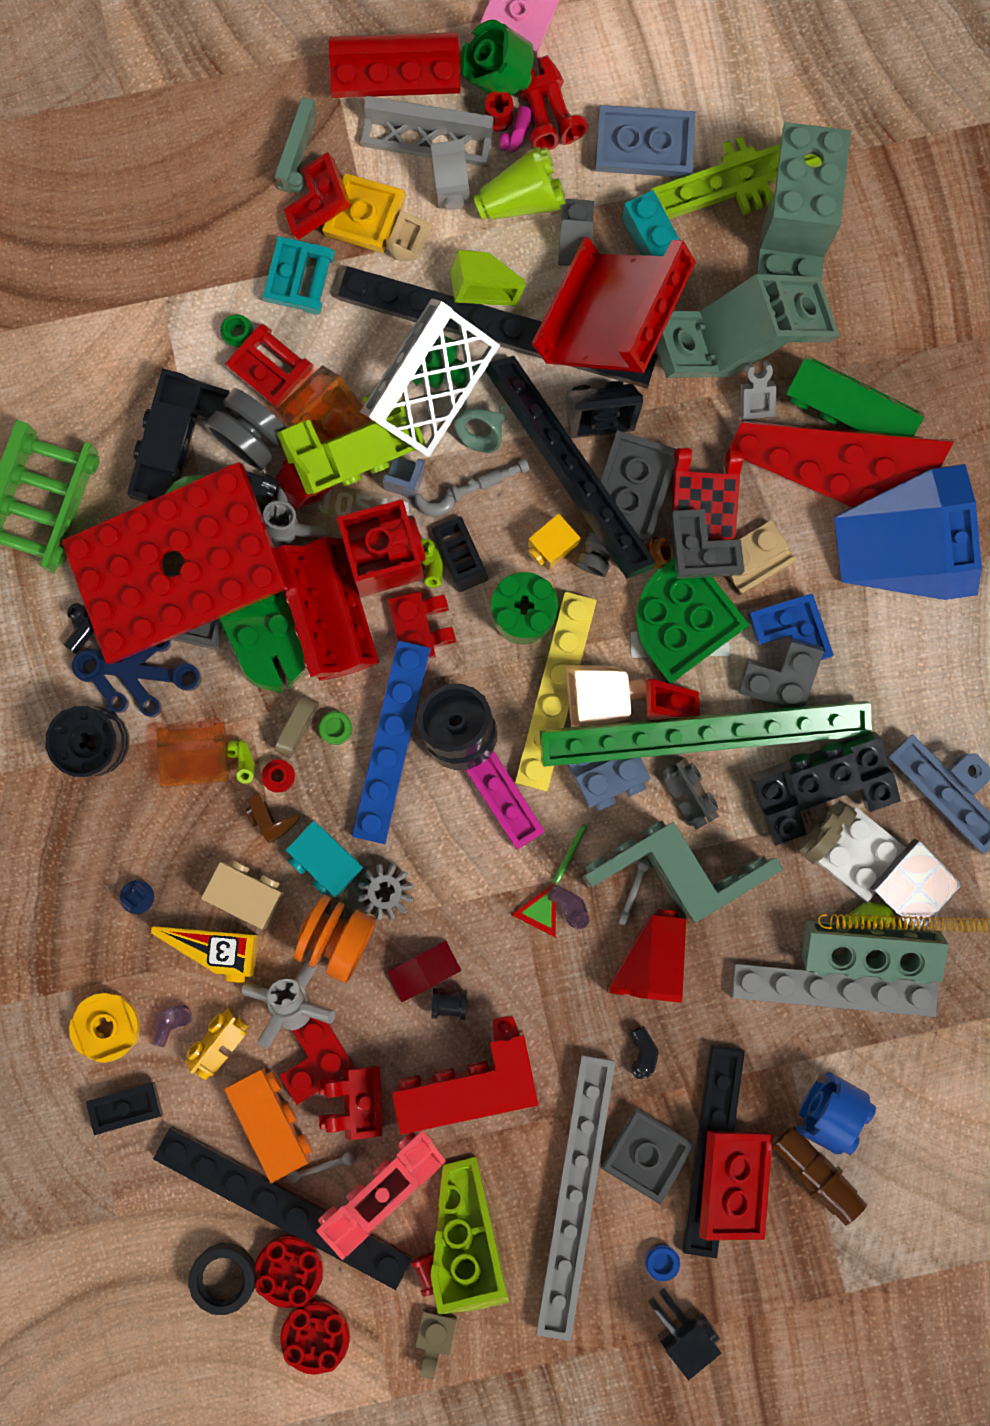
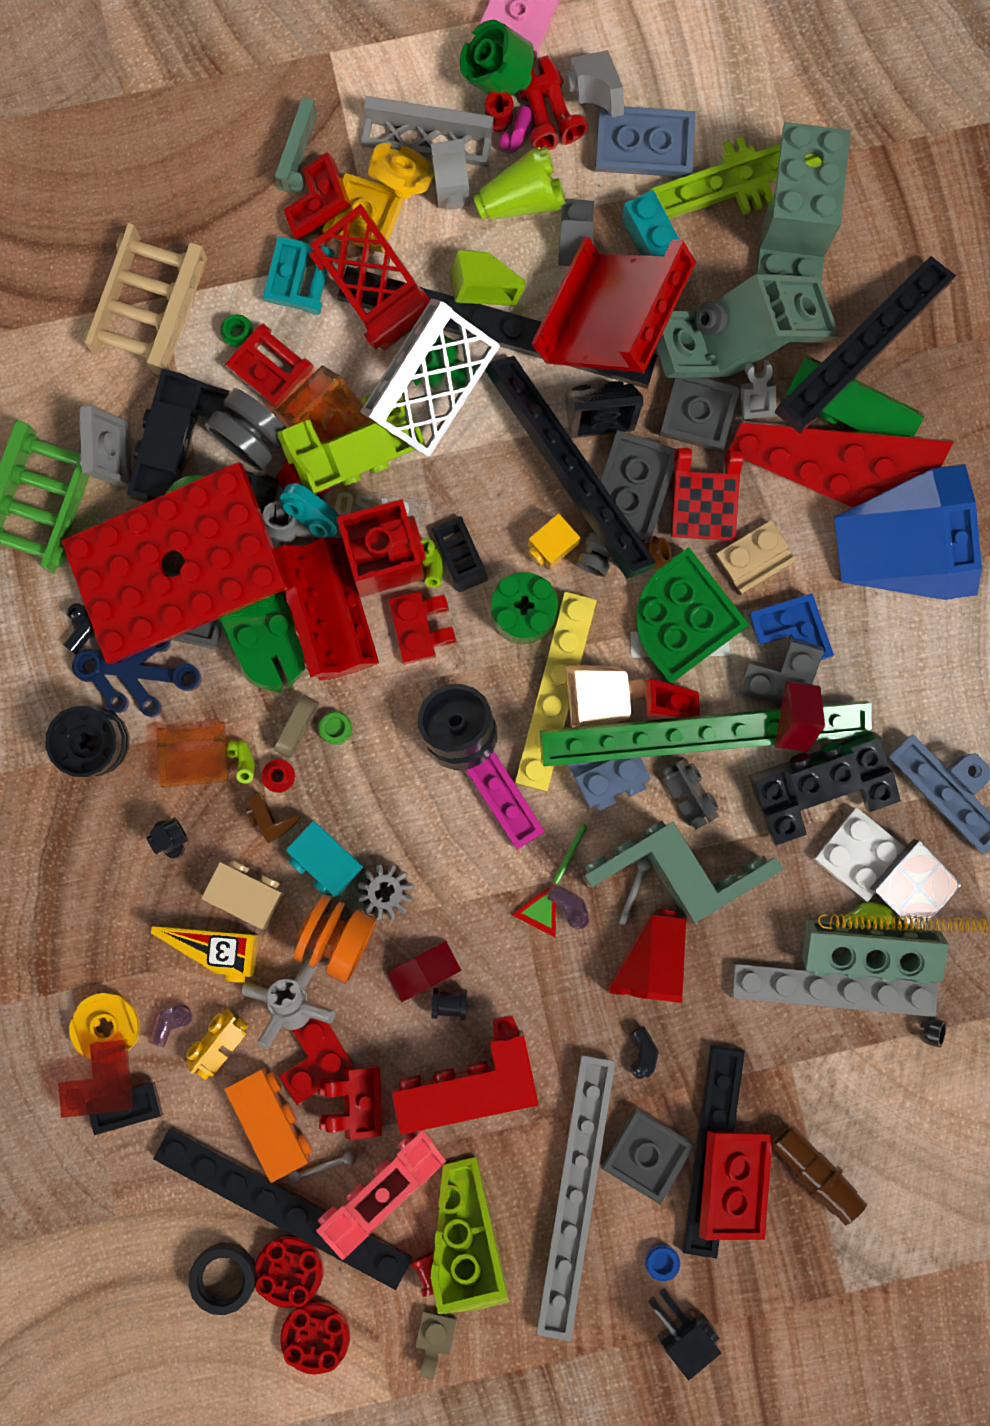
(104, 446): none -> light grey plate
(108, 1088): none -> clear red plate
(137, 897): dark blue plate -> none
(167, 323): none -> tan fence
(168, 838): none -> black plate
(309, 510): none -> teal plate
(391, 742): blue plate -> none
(394, 64): red brick -> none
(395, 314): none -> red piece
(400, 169): none -> yellow plate
(404, 477): sand blue panel -> none
(408, 237): tan plate -> none
(454, 493): light grey piece -> none
(487, 443): sand green piece -> none
(597, 82): none -> light grey arch
(696, 555): dark grey plate -> none
(700, 412): none -> dark grey plate
(717, 319): none -> dark grey plate
(800, 717): none -> dark red slope
(824, 837): dark tan plate -> none
(835, 1114): blue brick -> none
(864, 345): none -> black plate
(934, 1033): none -> black hinge

